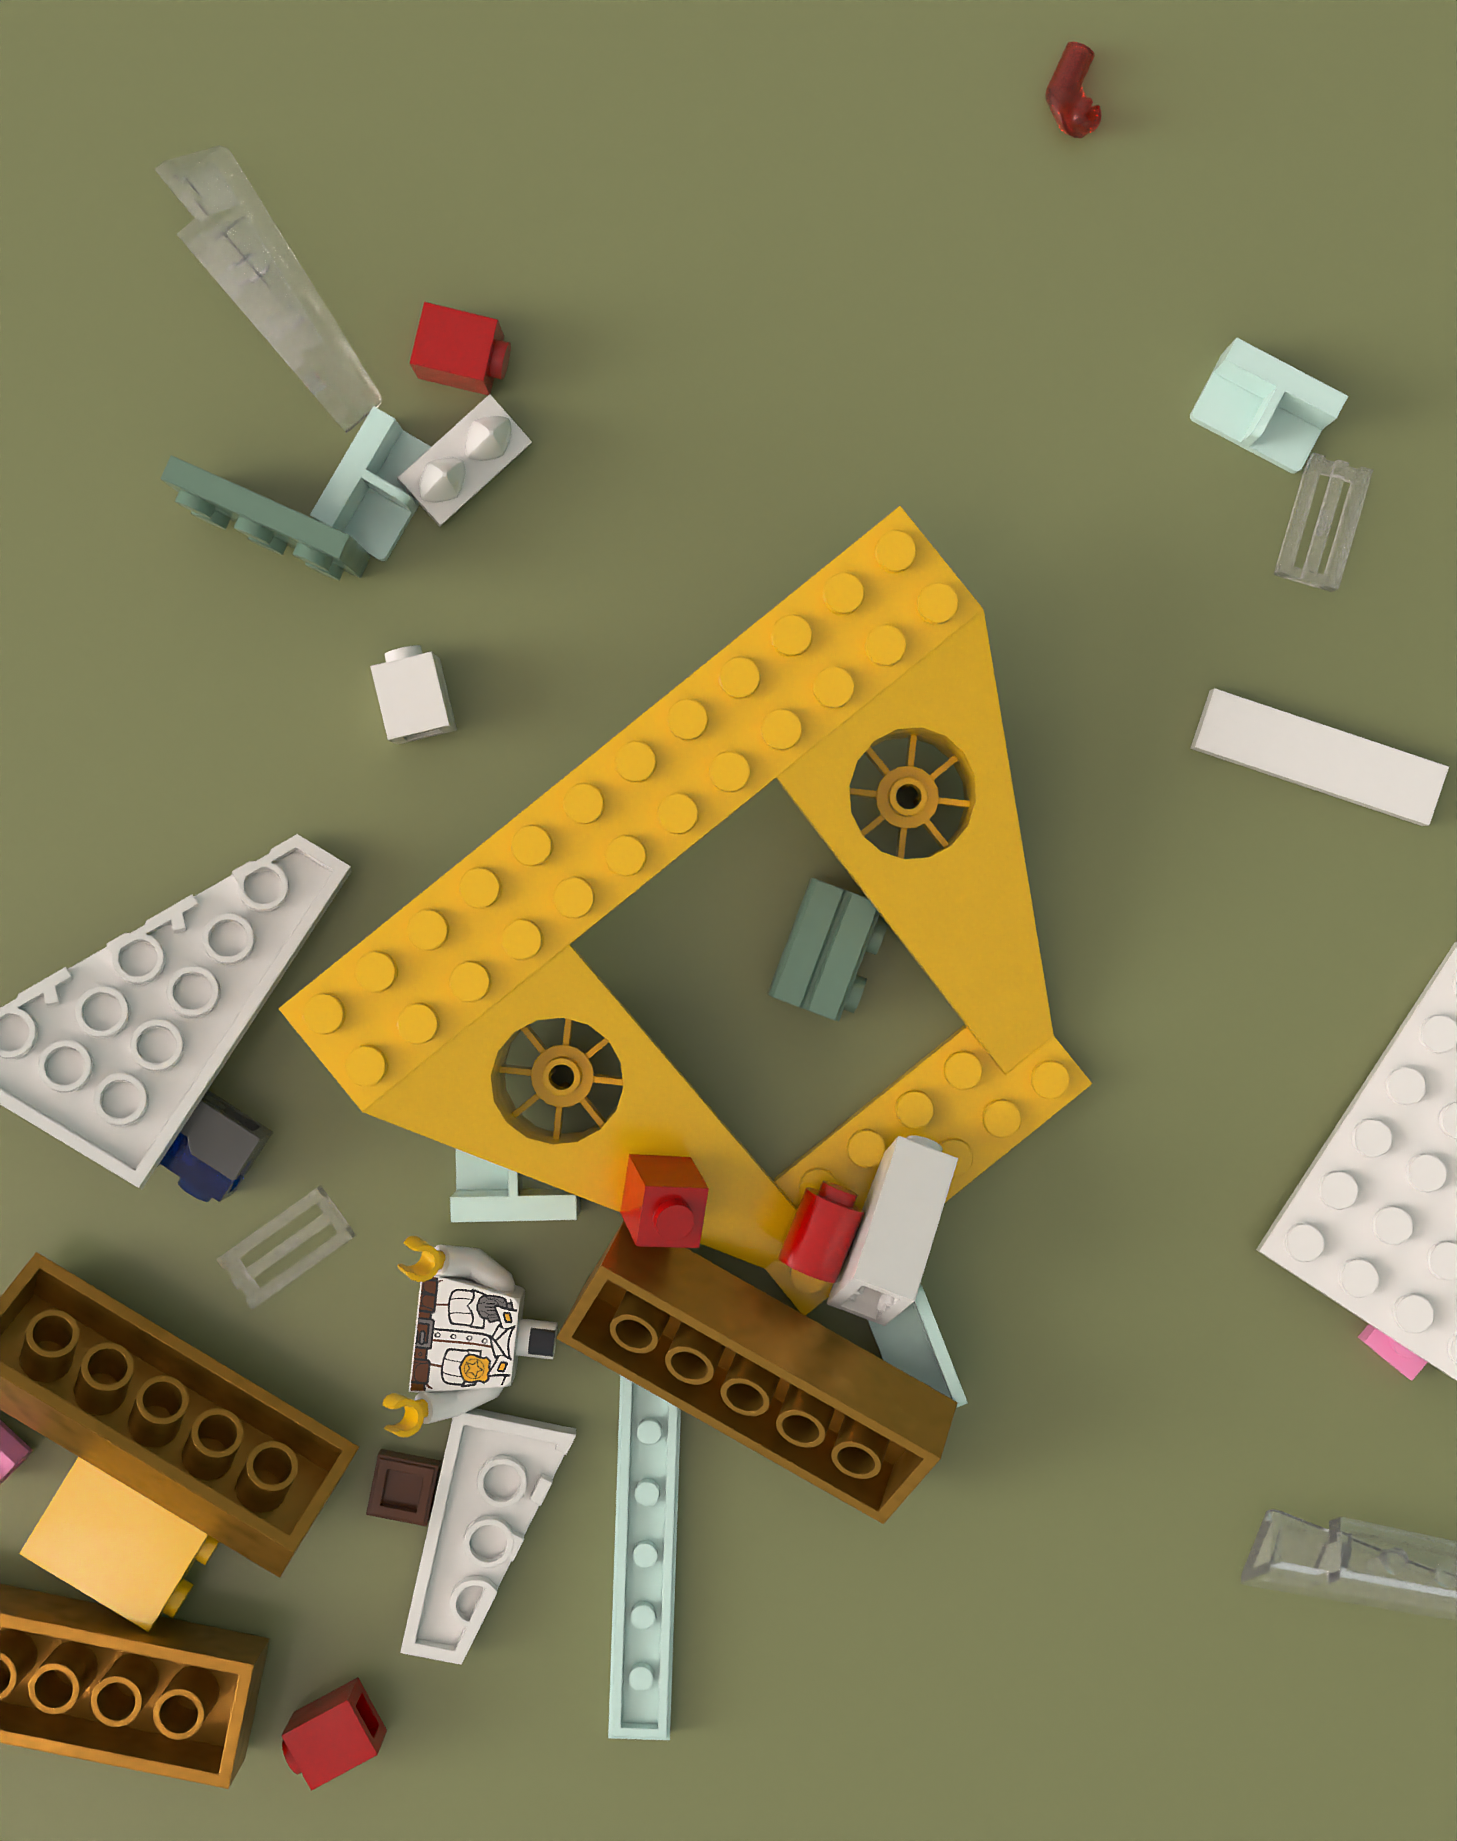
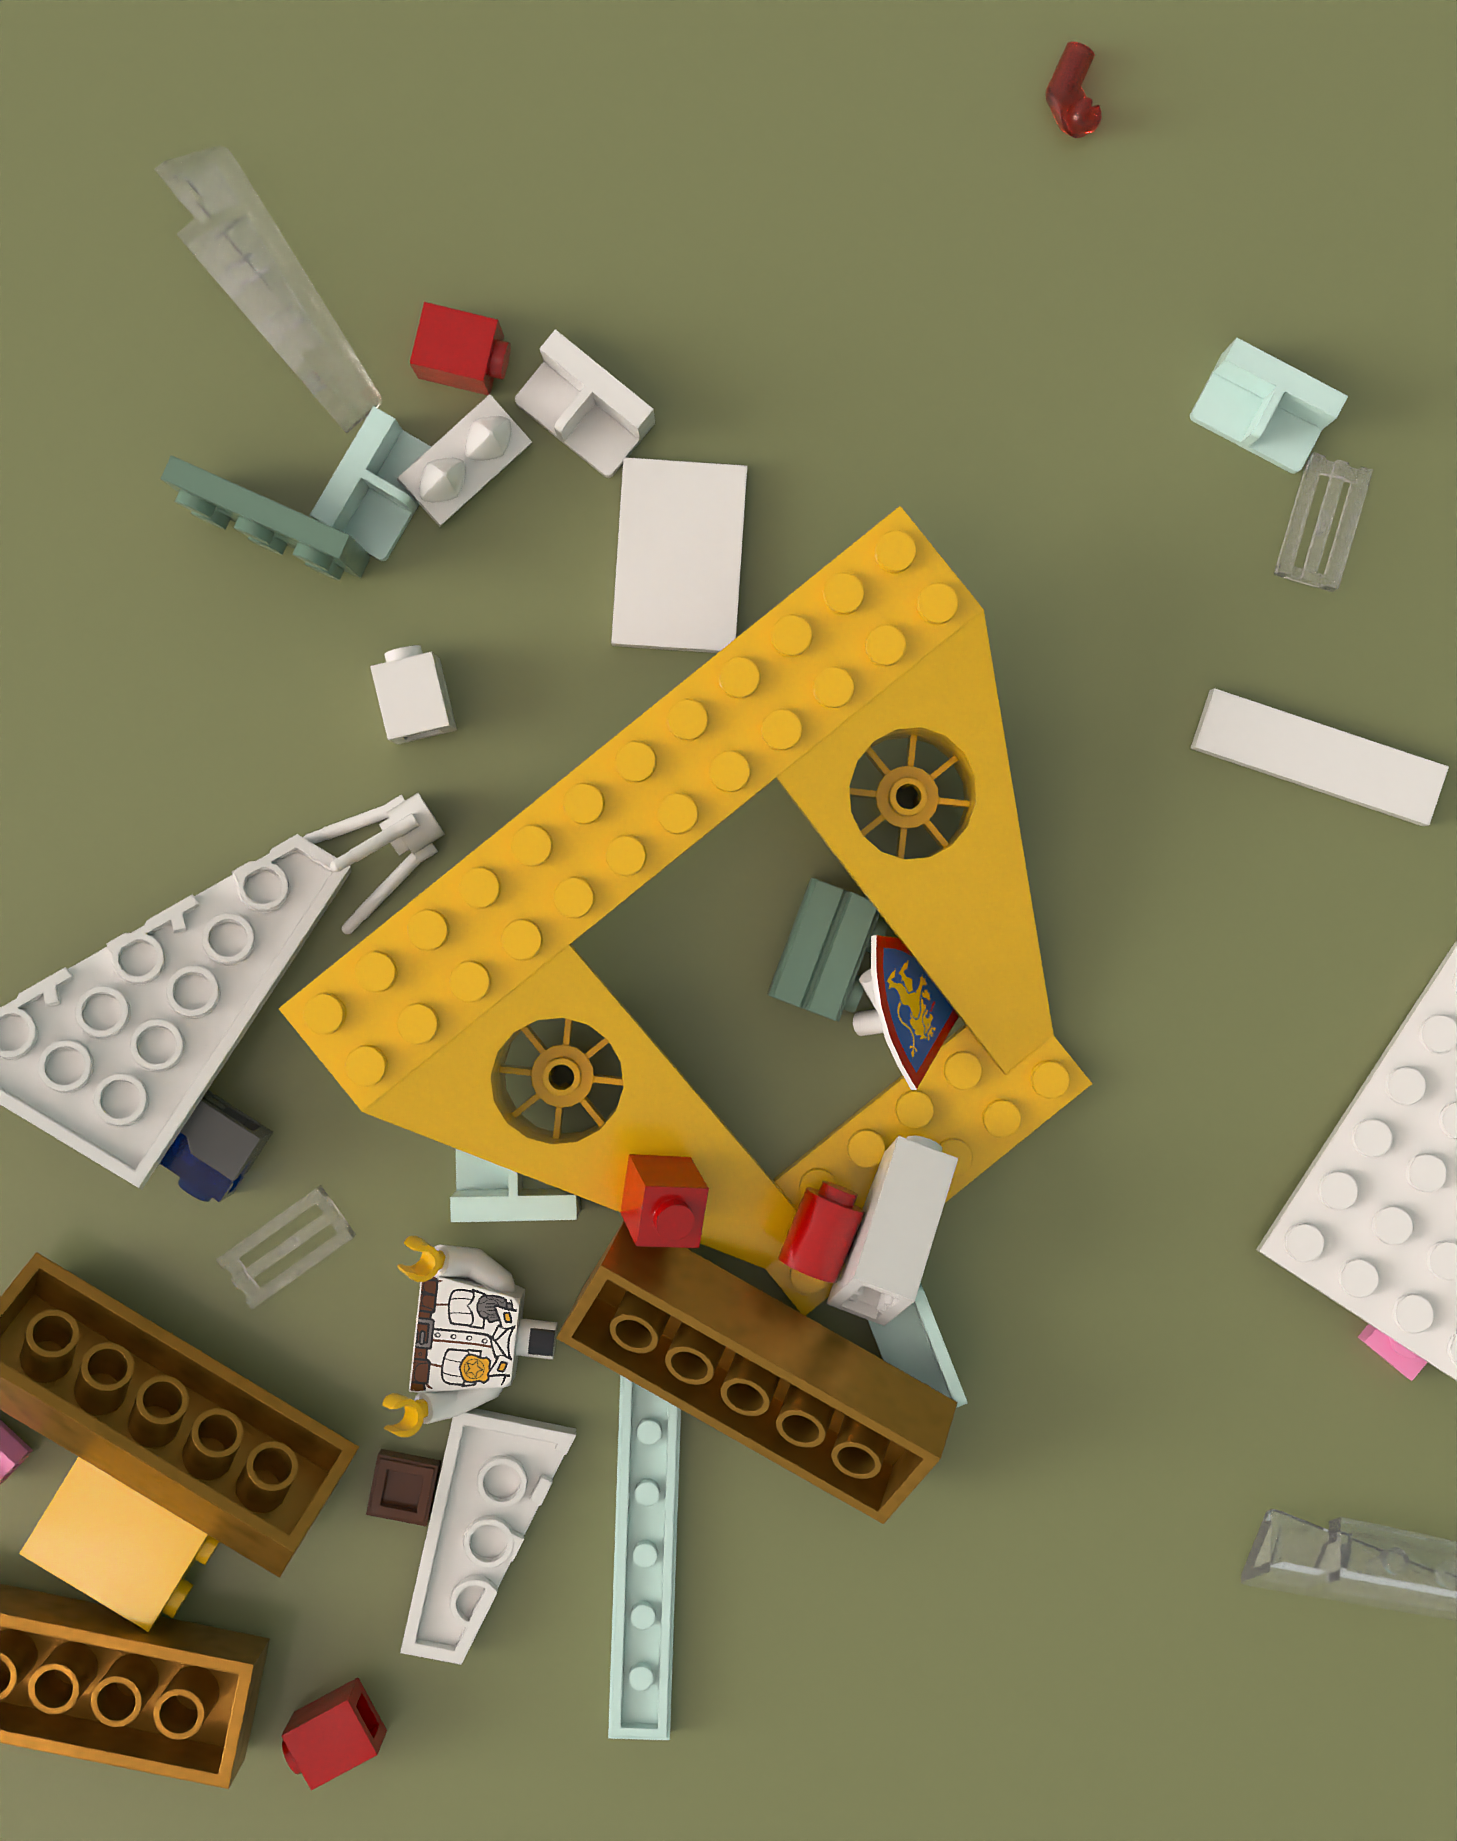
(407, 827): none -> white plant
(585, 406): none -> white panel
(678, 555): none -> white tile
(906, 1008): none -> shield

